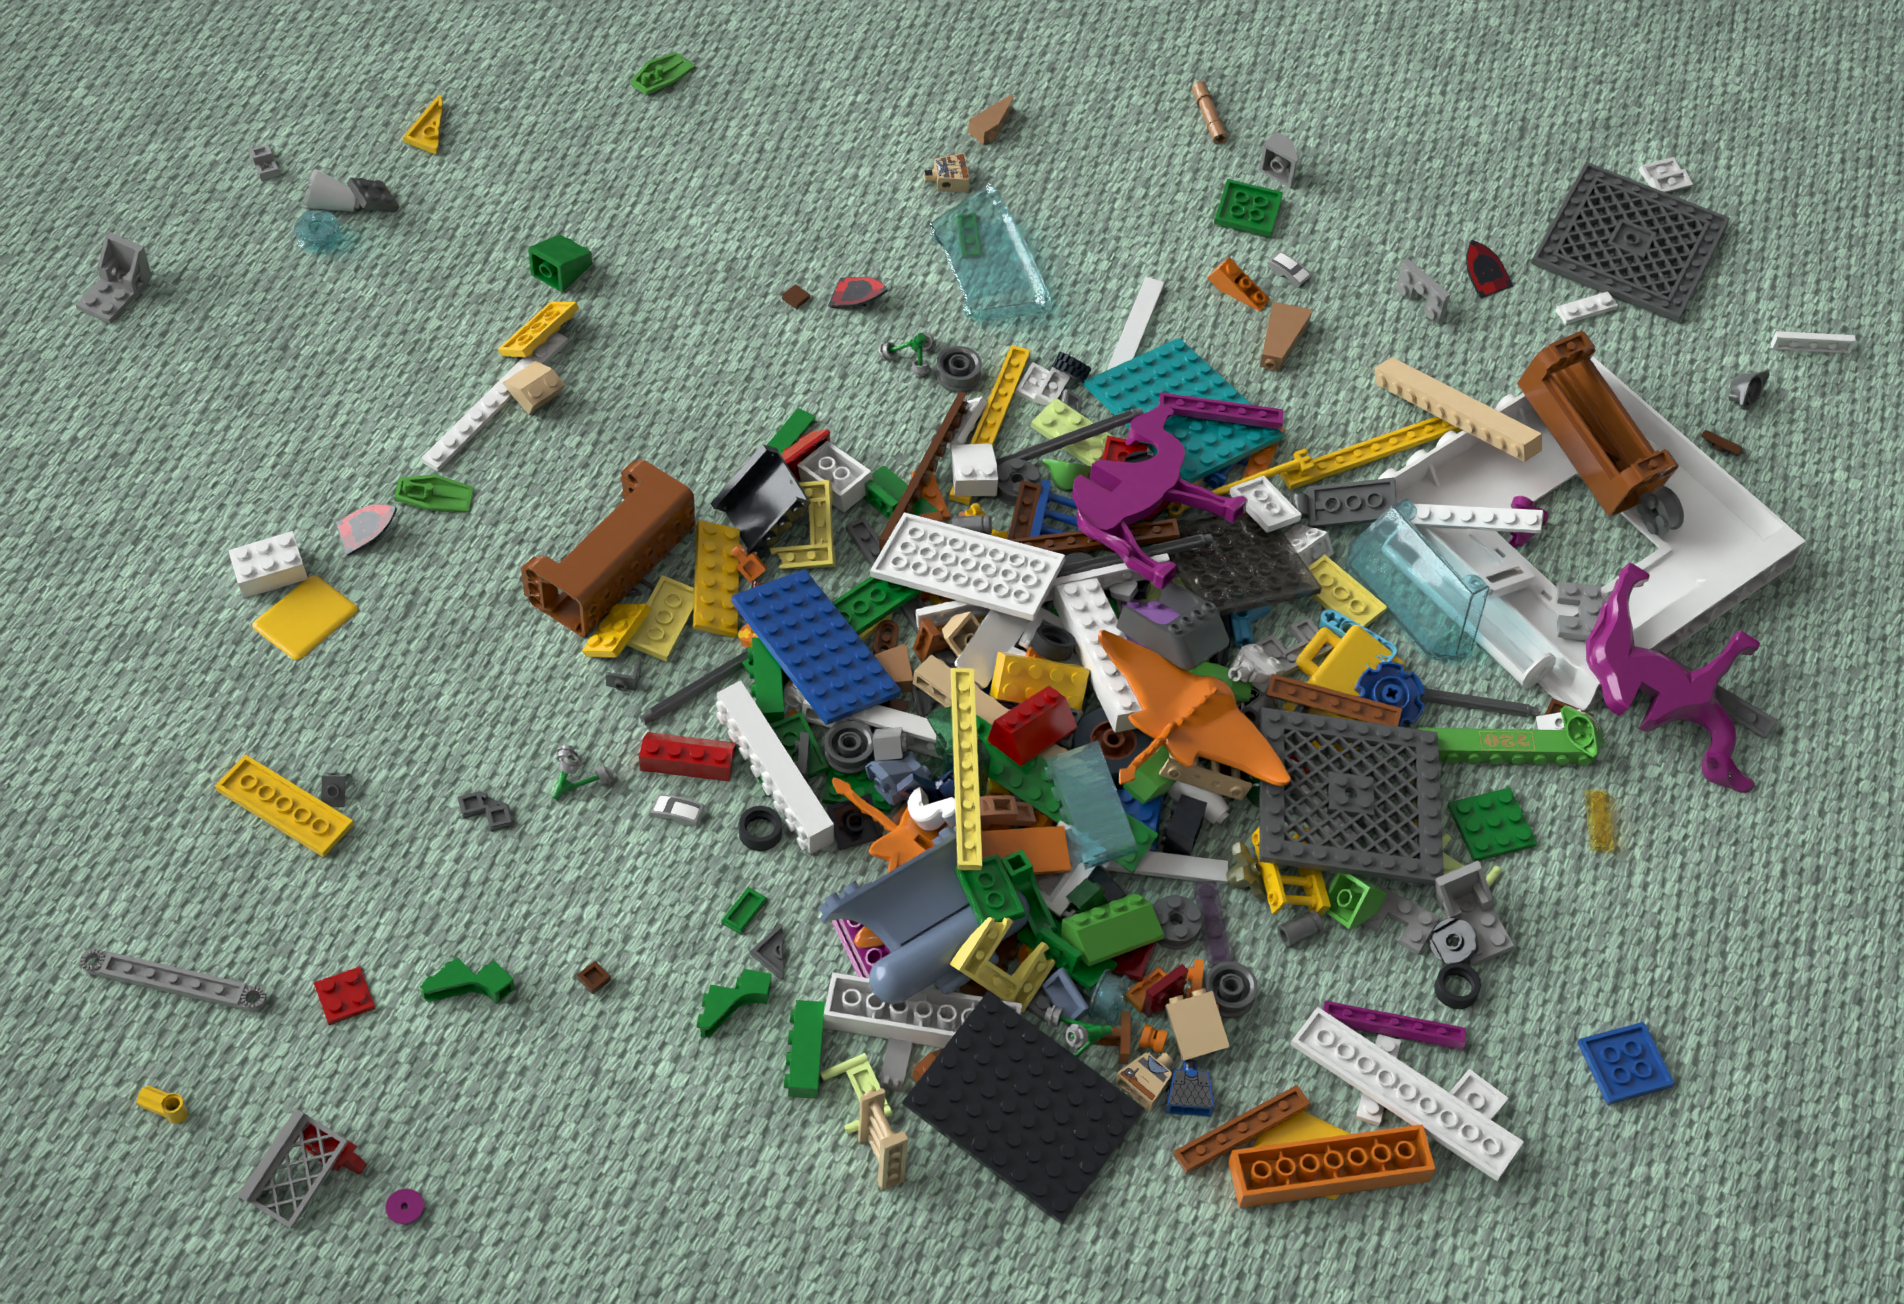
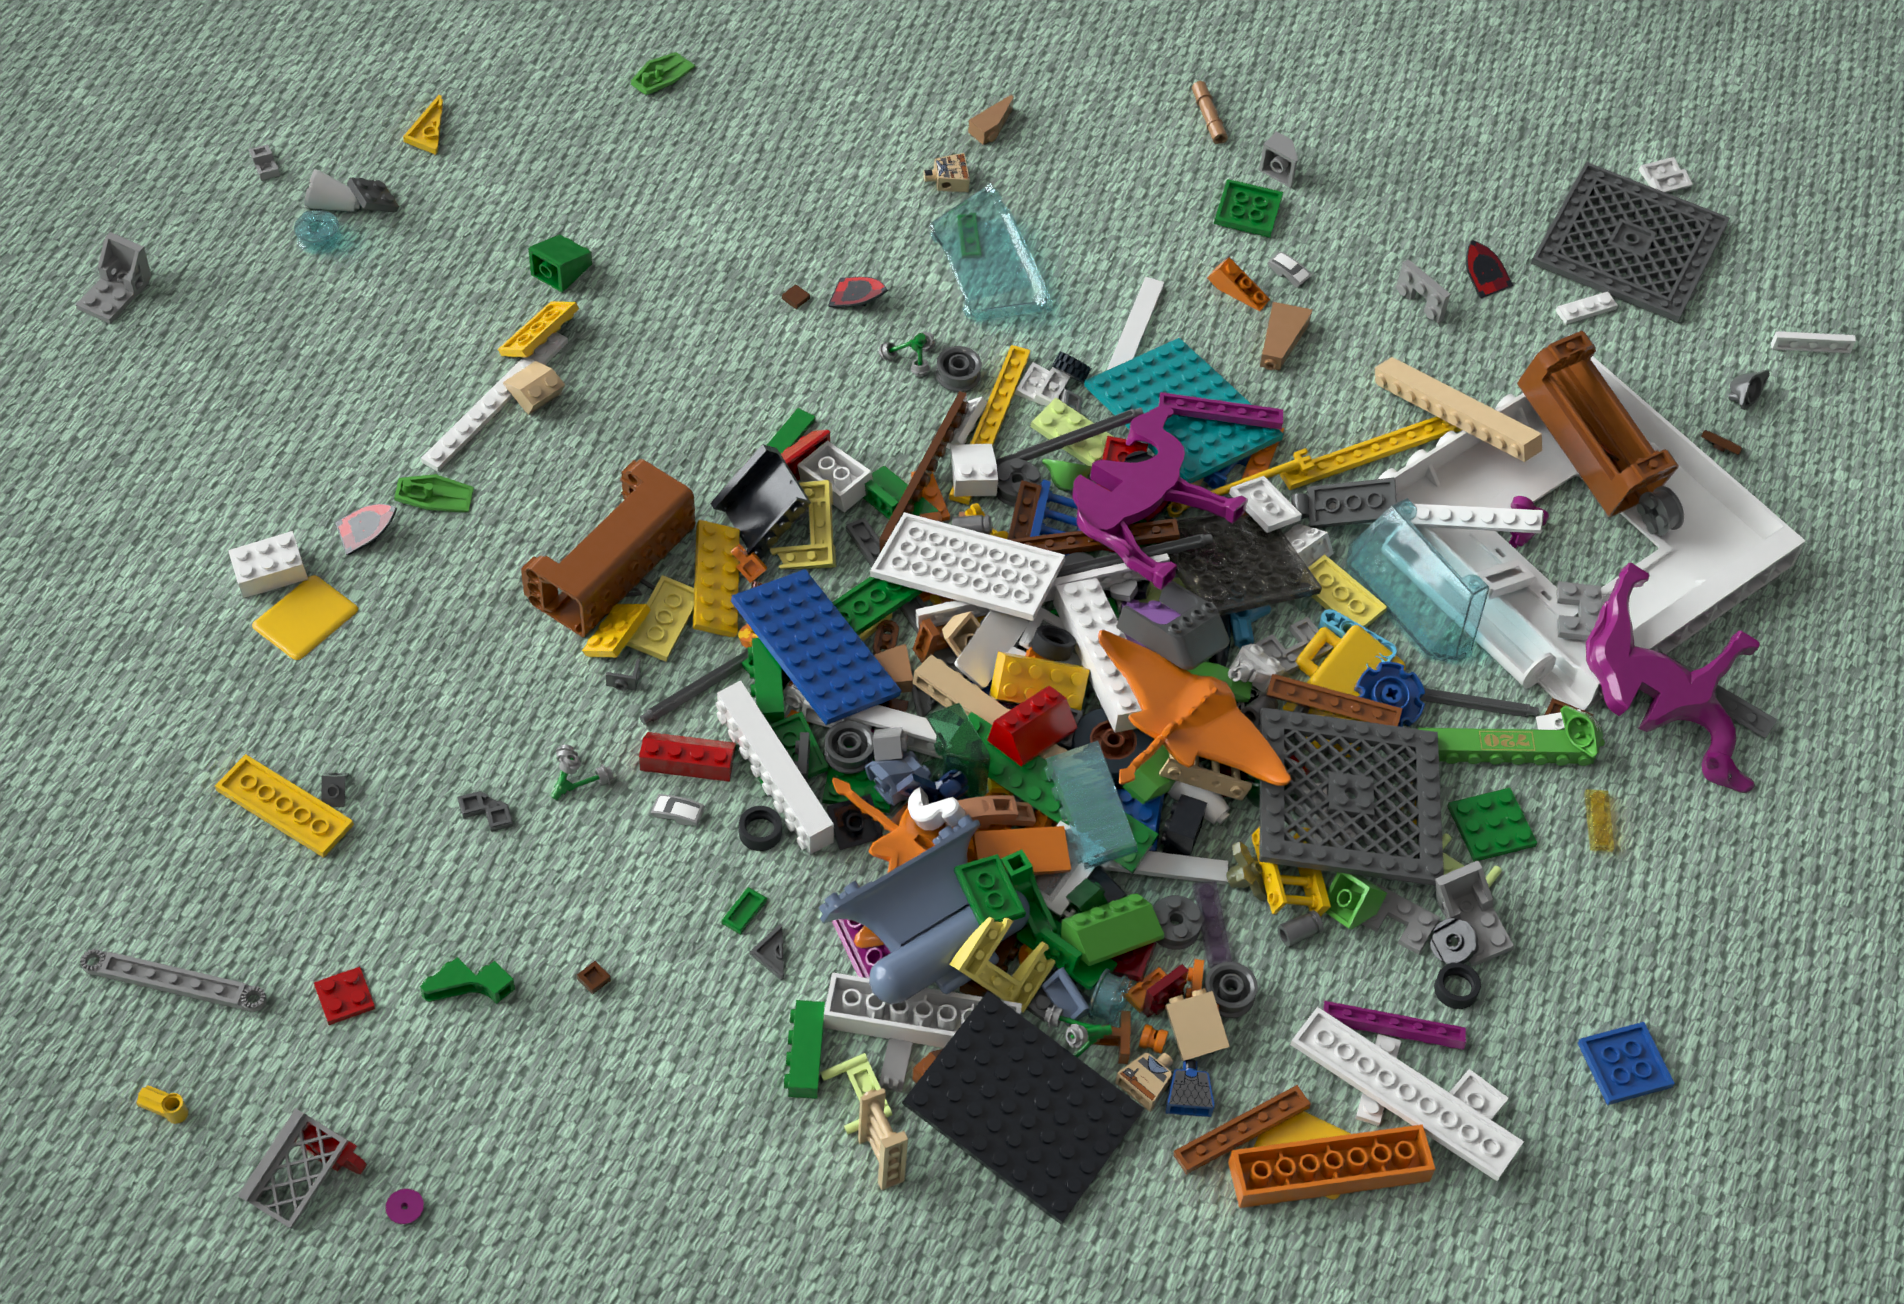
(724, 1001): green arch -> none
(966, 769): light yellow plate -> none

